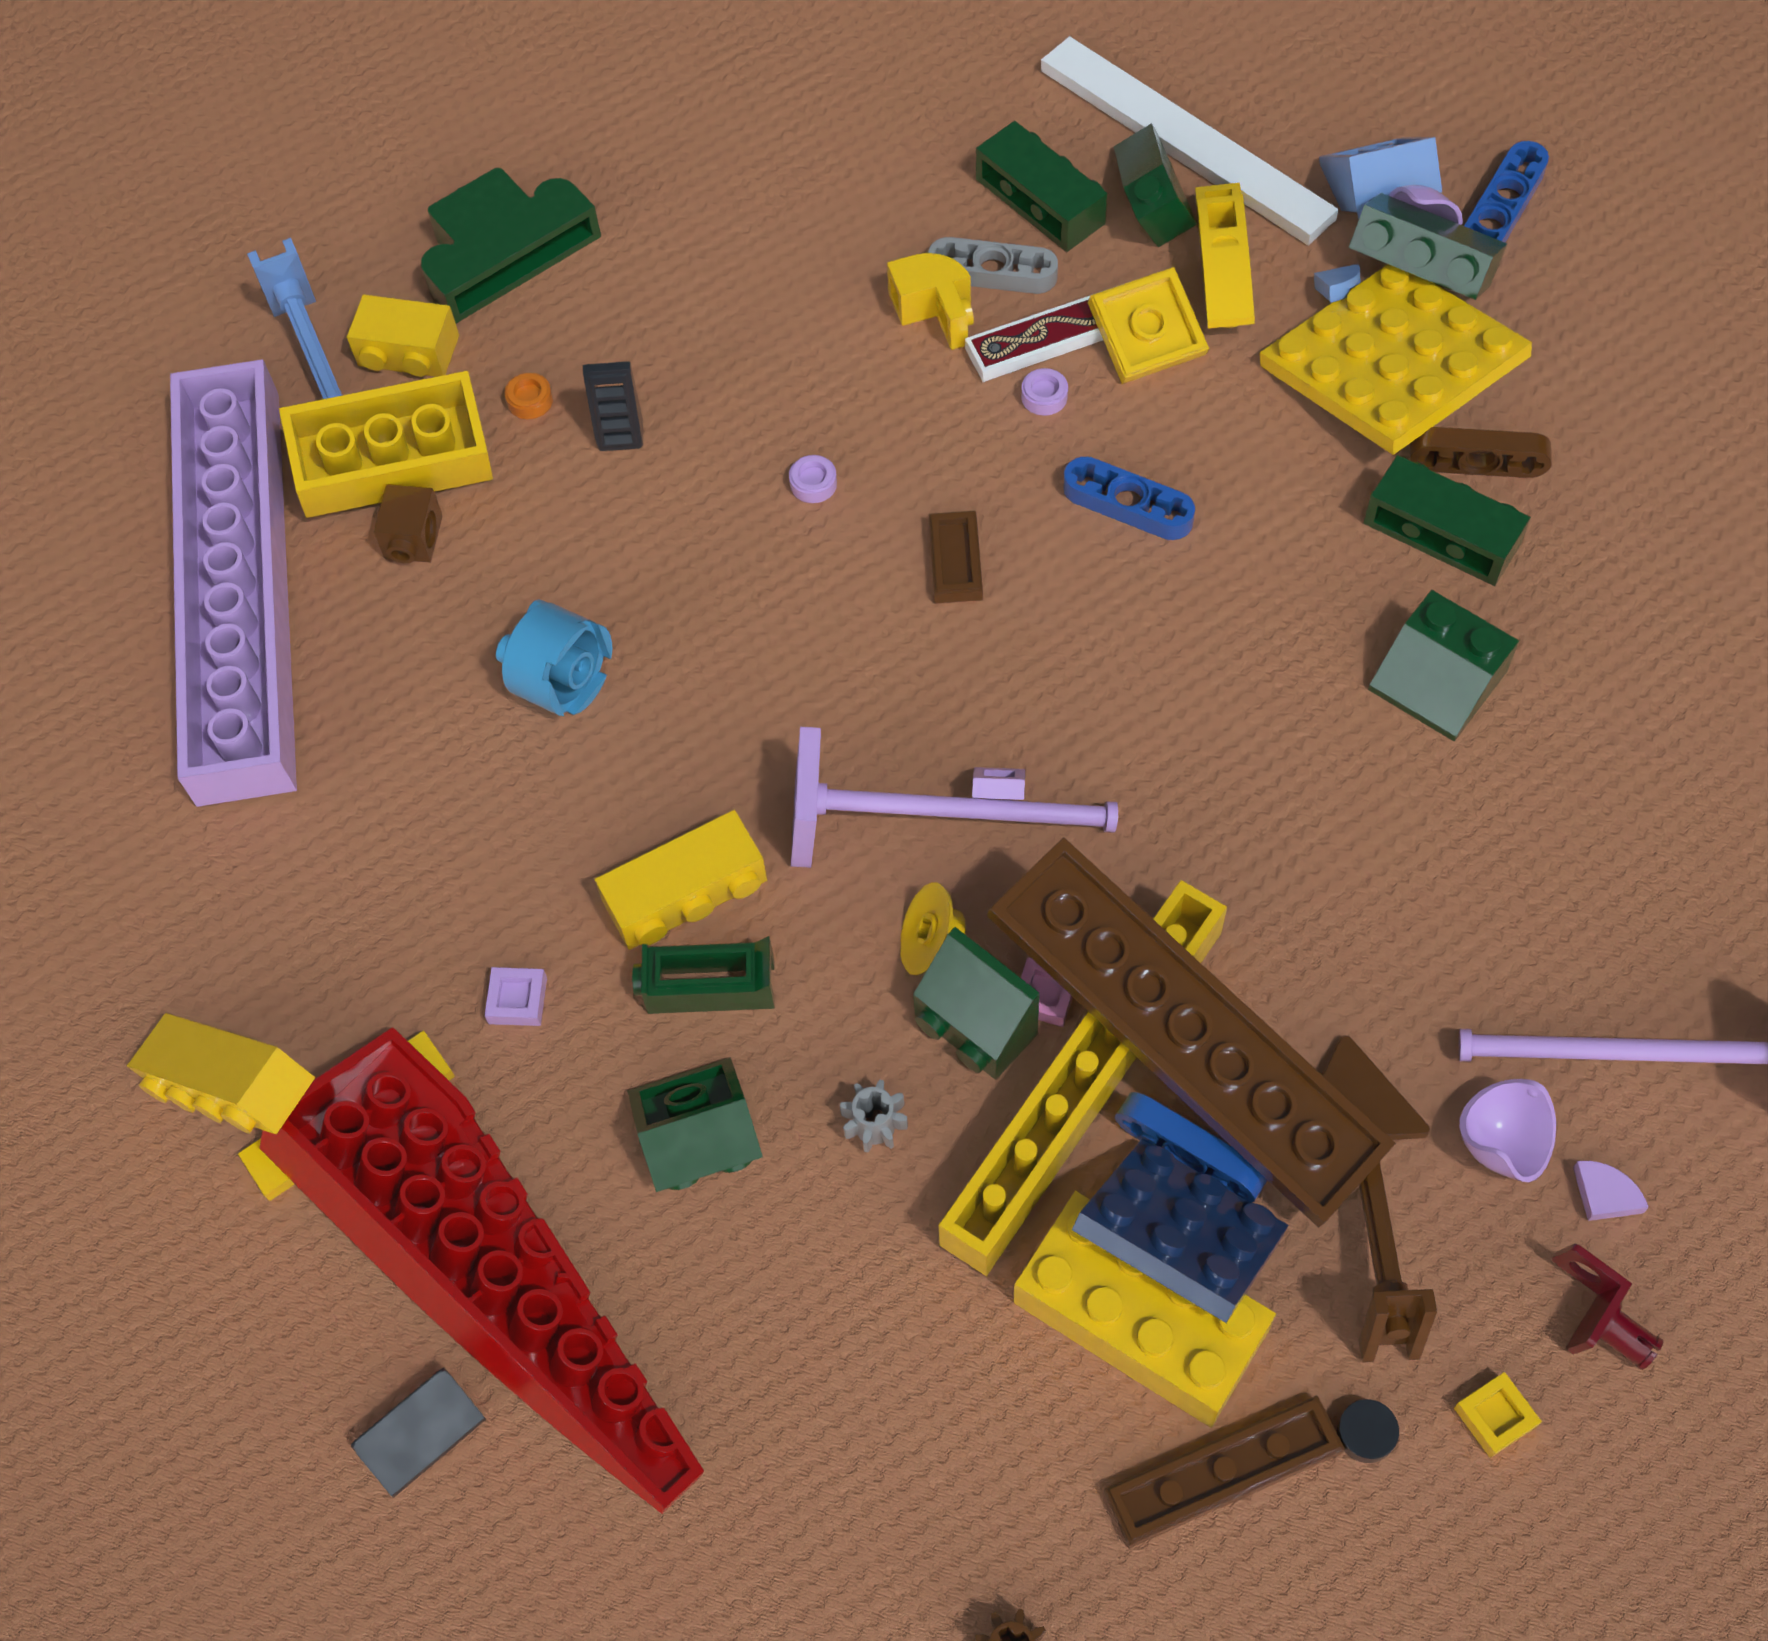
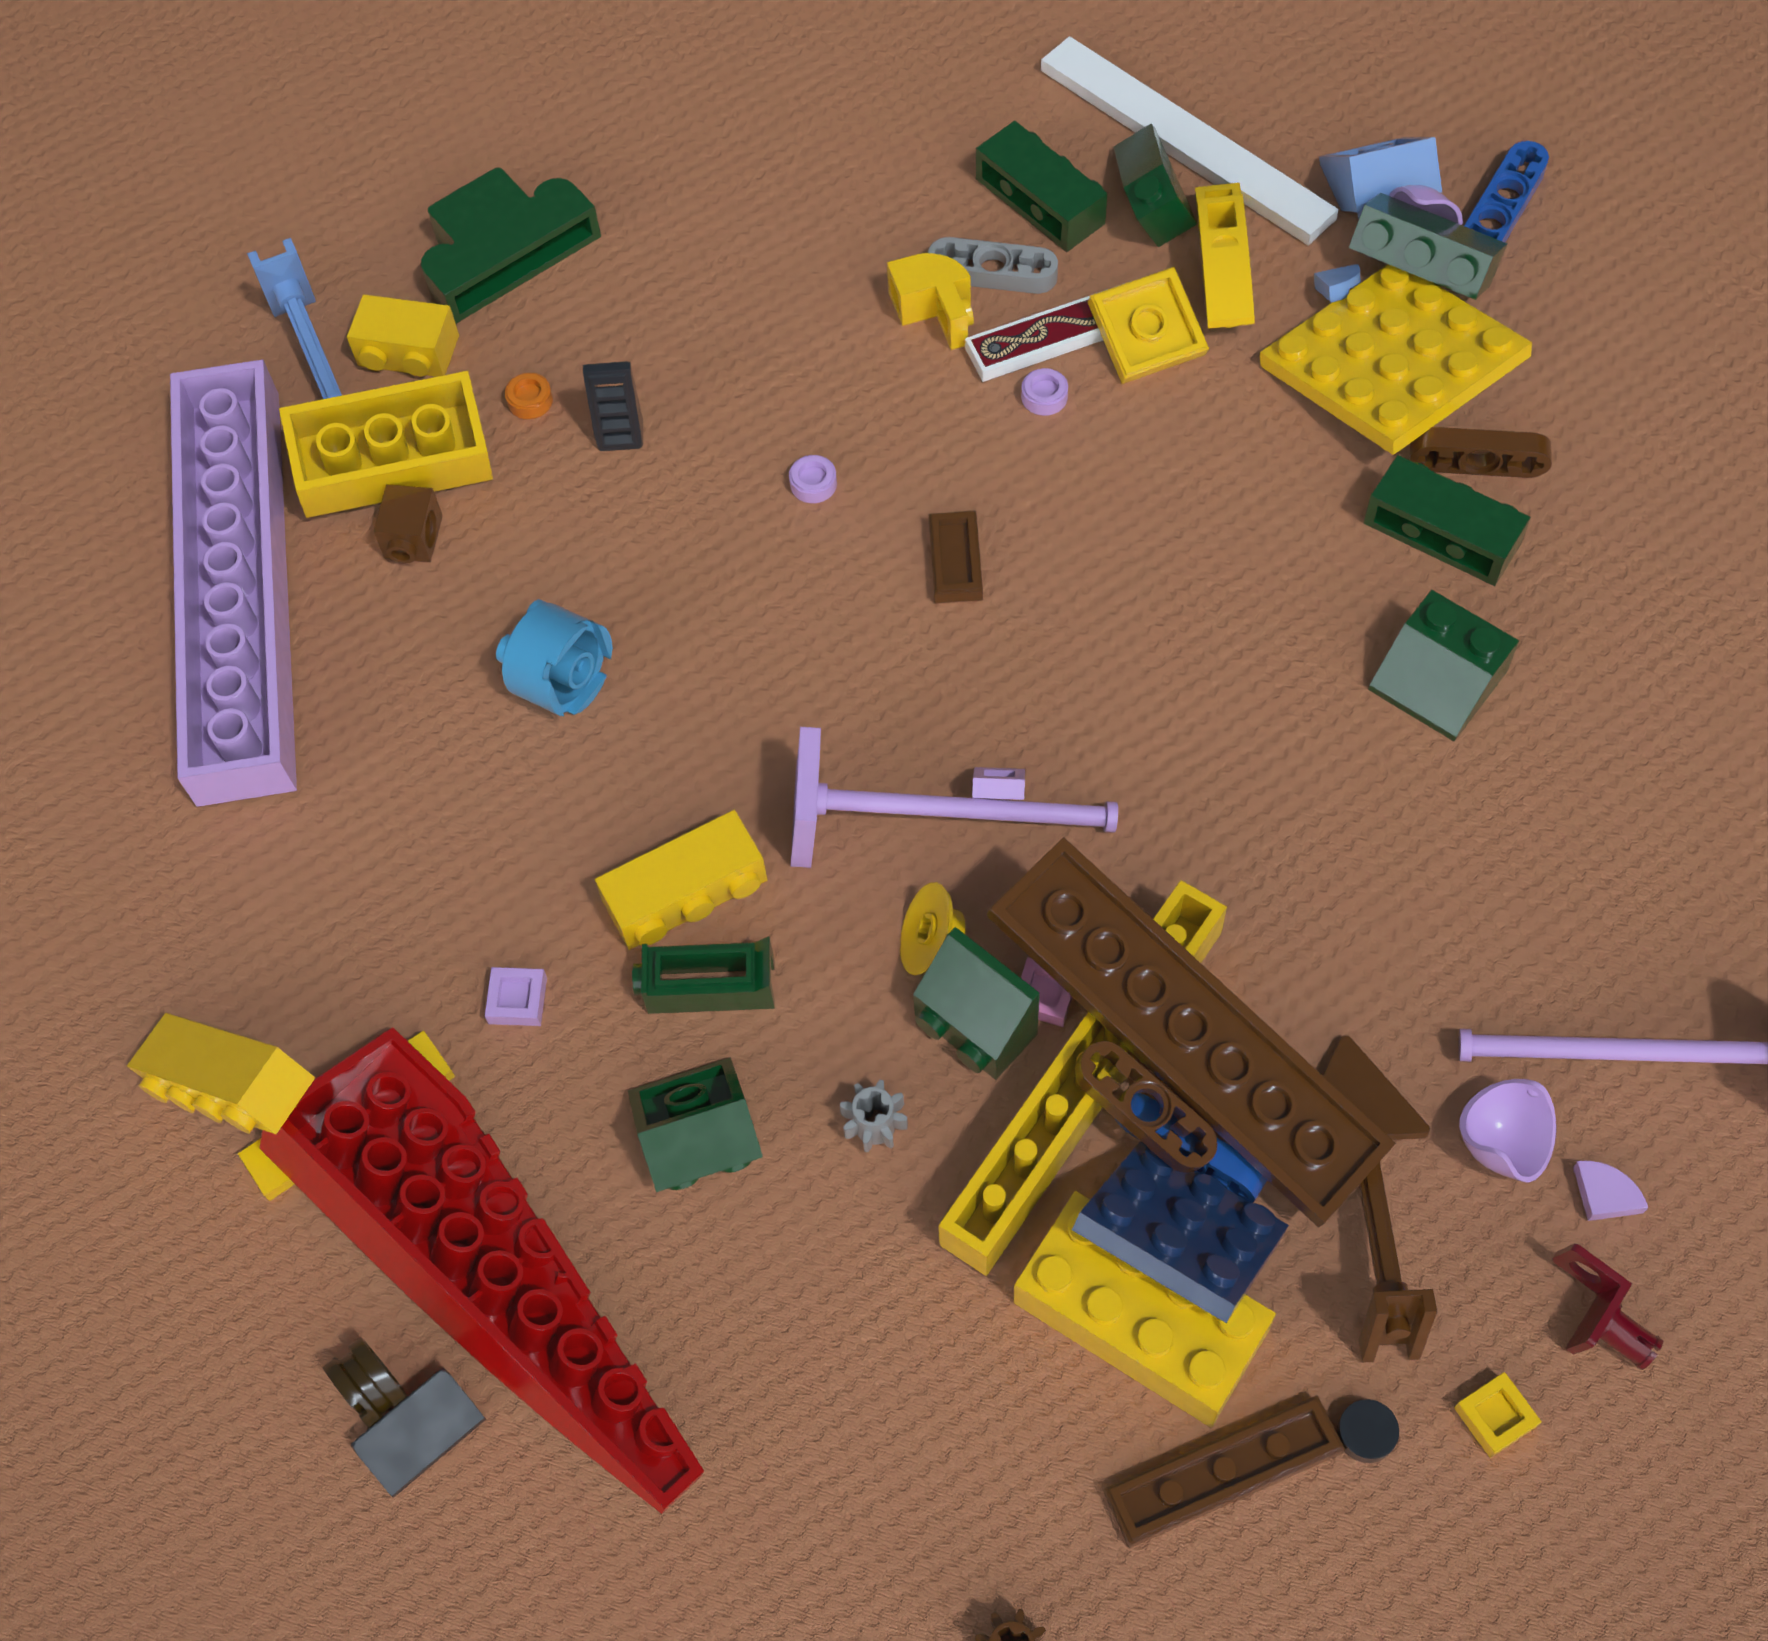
(365, 1382): none -> dark brown wheel
(1120, 480): blue beam -> none
(1188, 1121): none -> reddish brown beam

